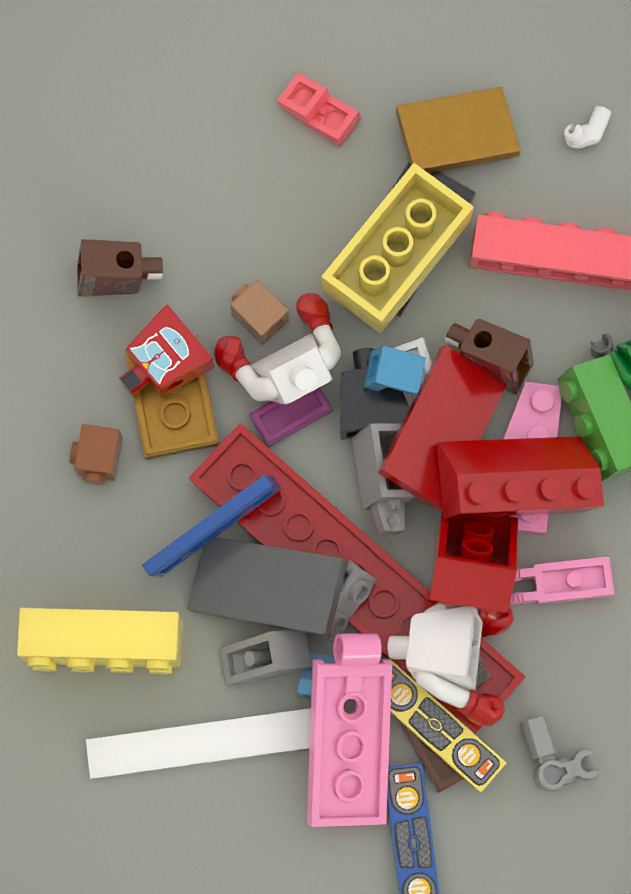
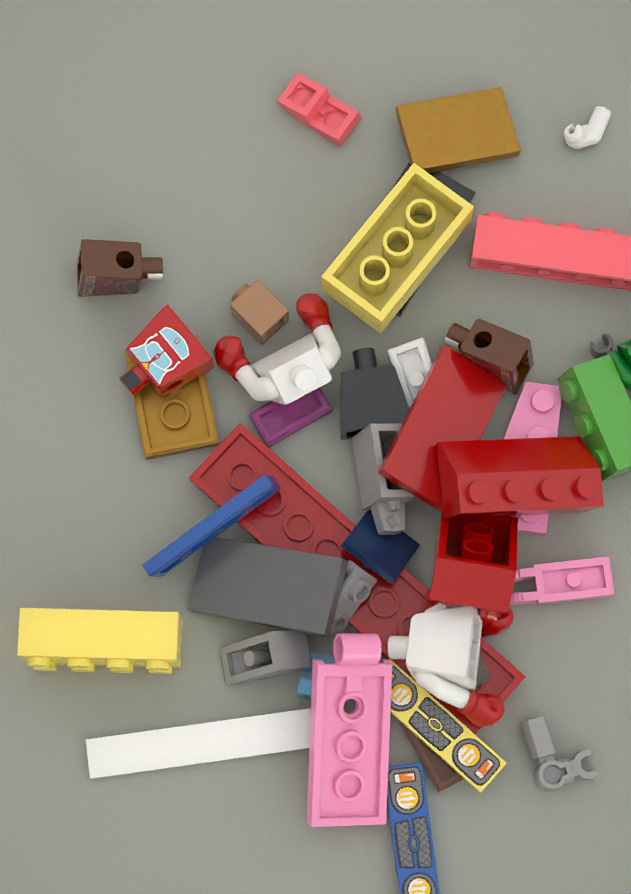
(96, 453): dark orange brick -> none
(381, 553): none -> dark blue piece
(394, 370): dark azure panel -> none

